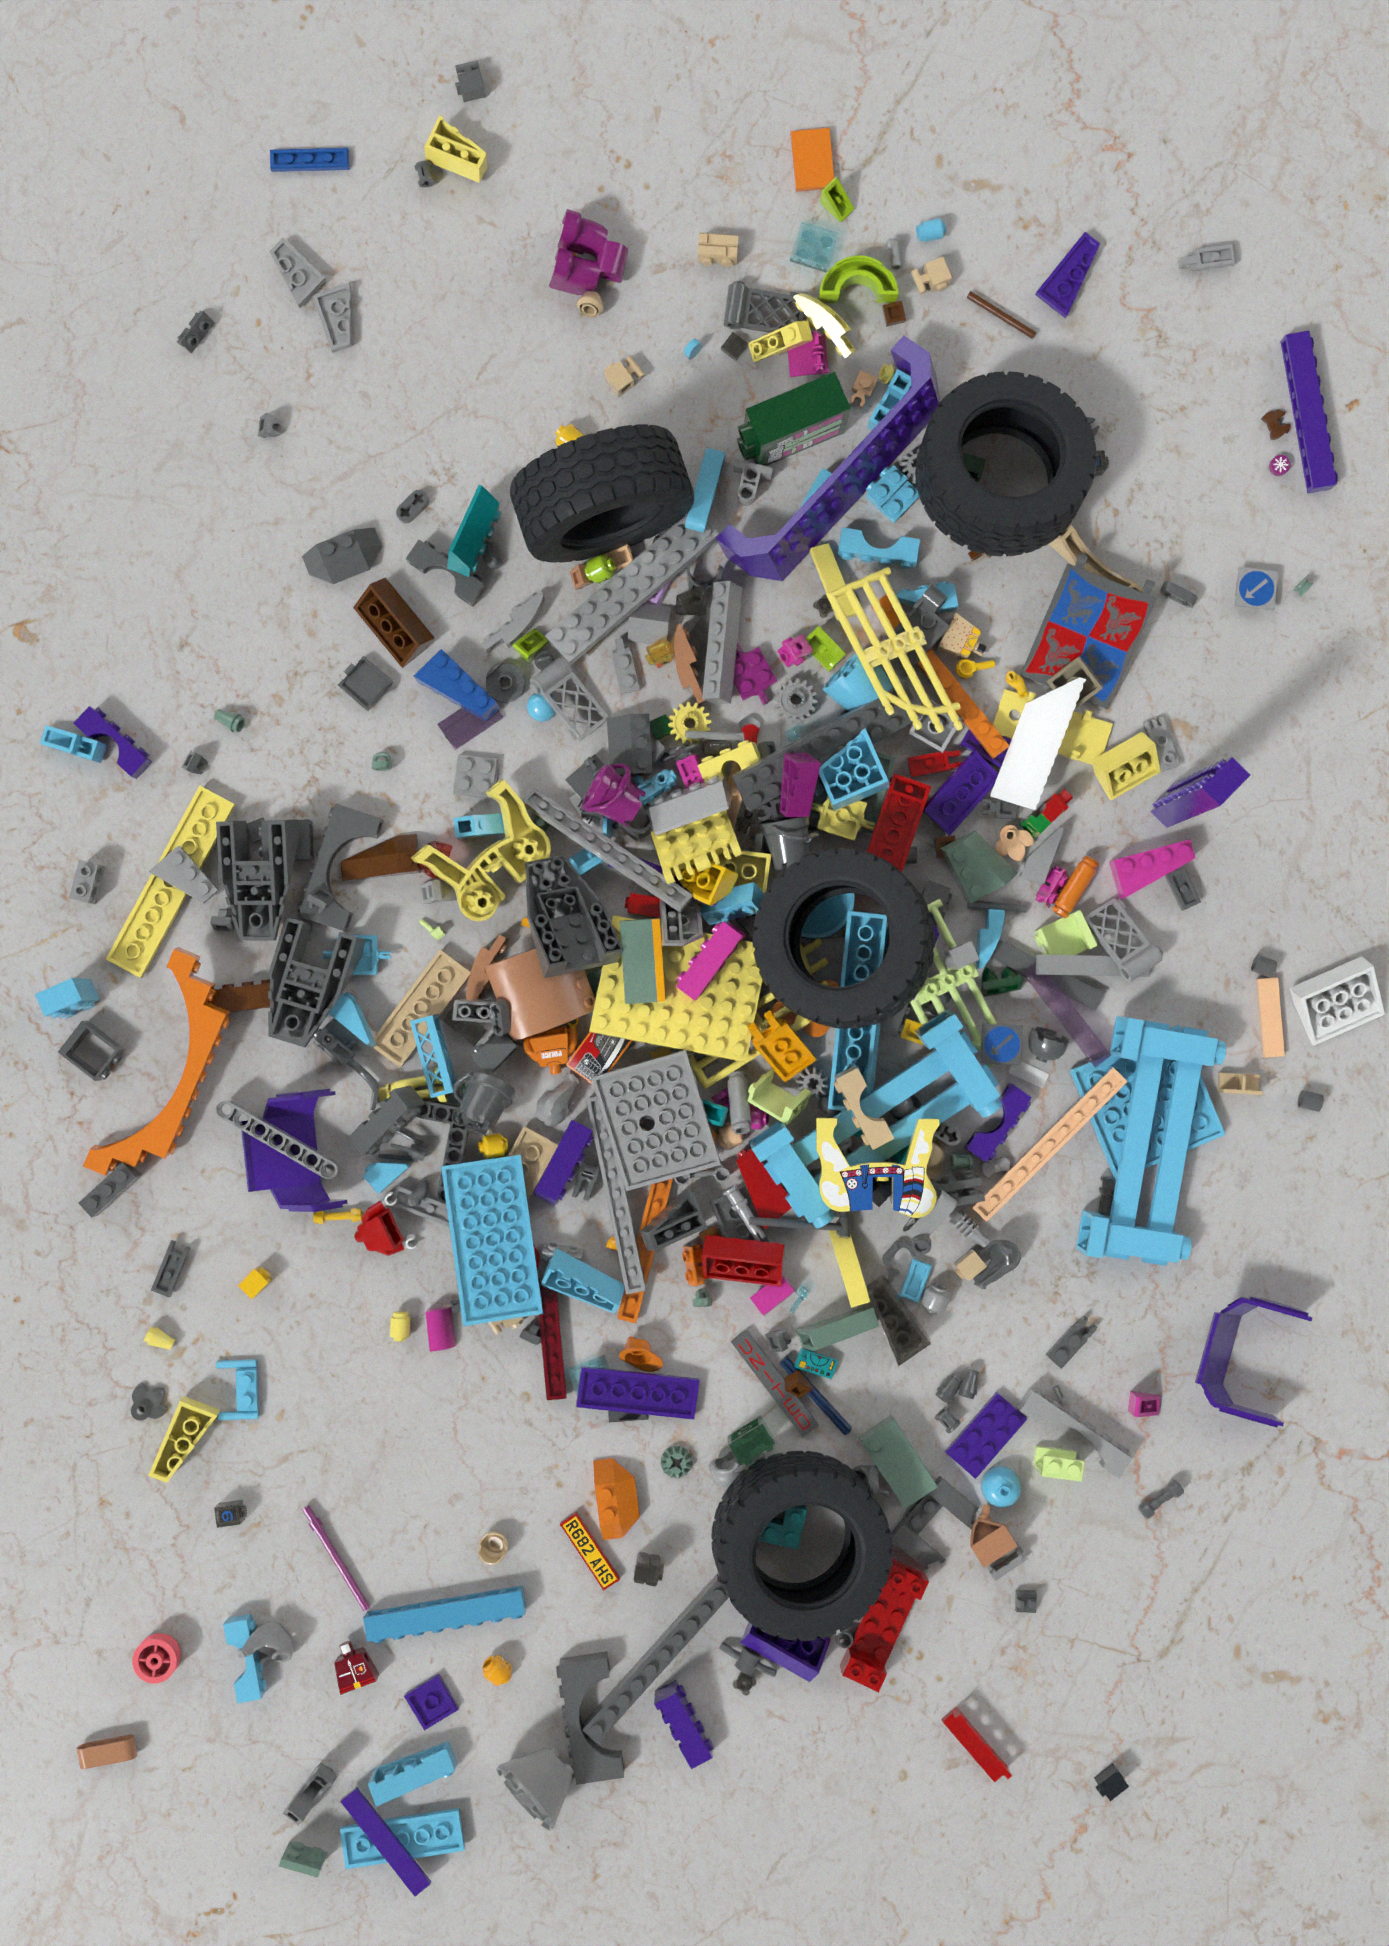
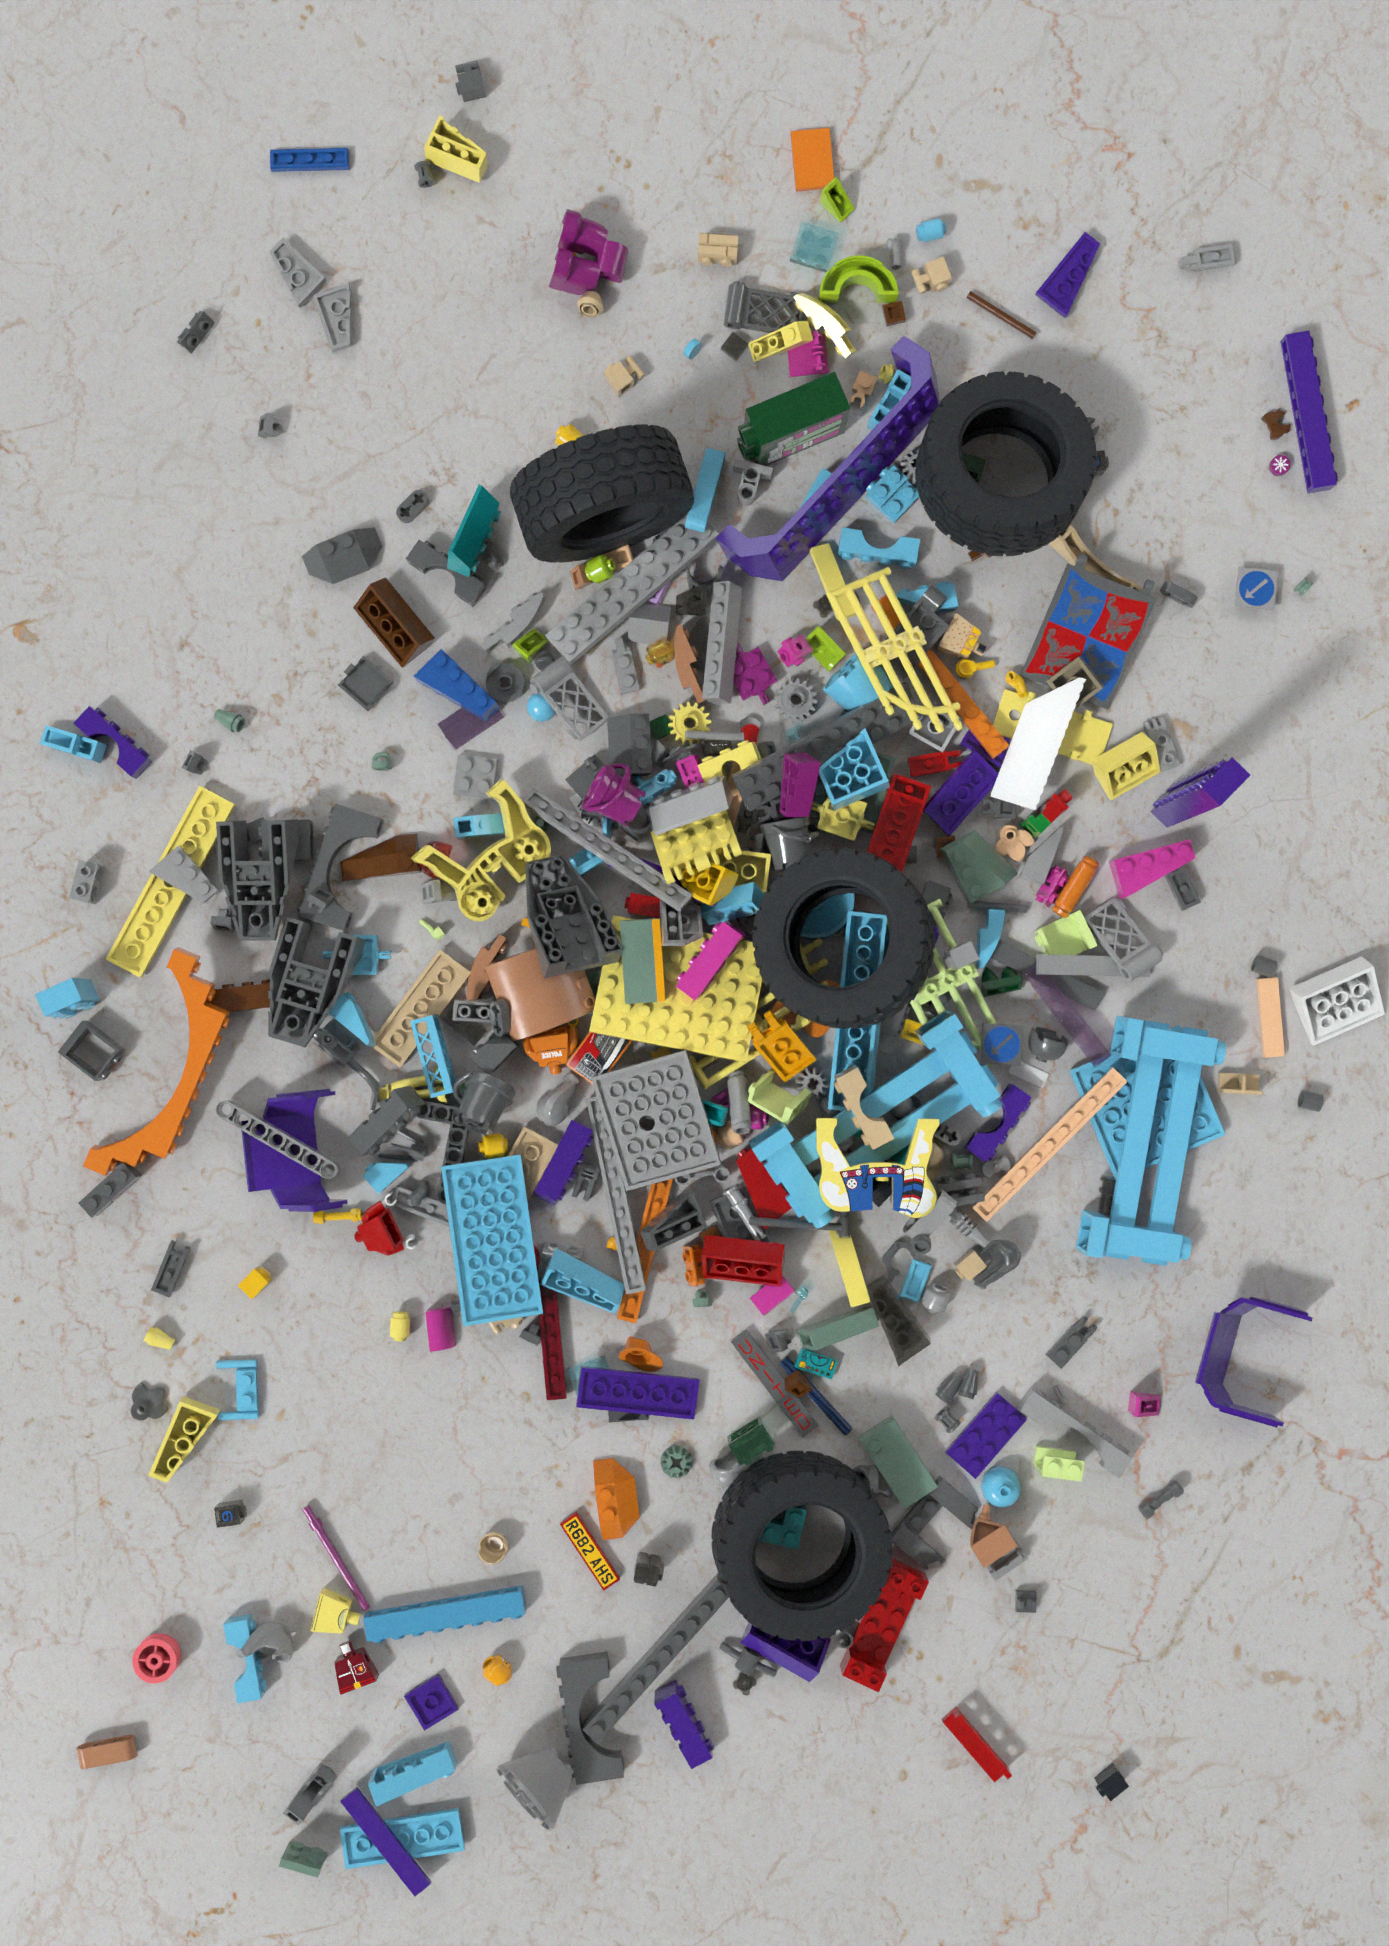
(333, 1613): none -> light yellow torso

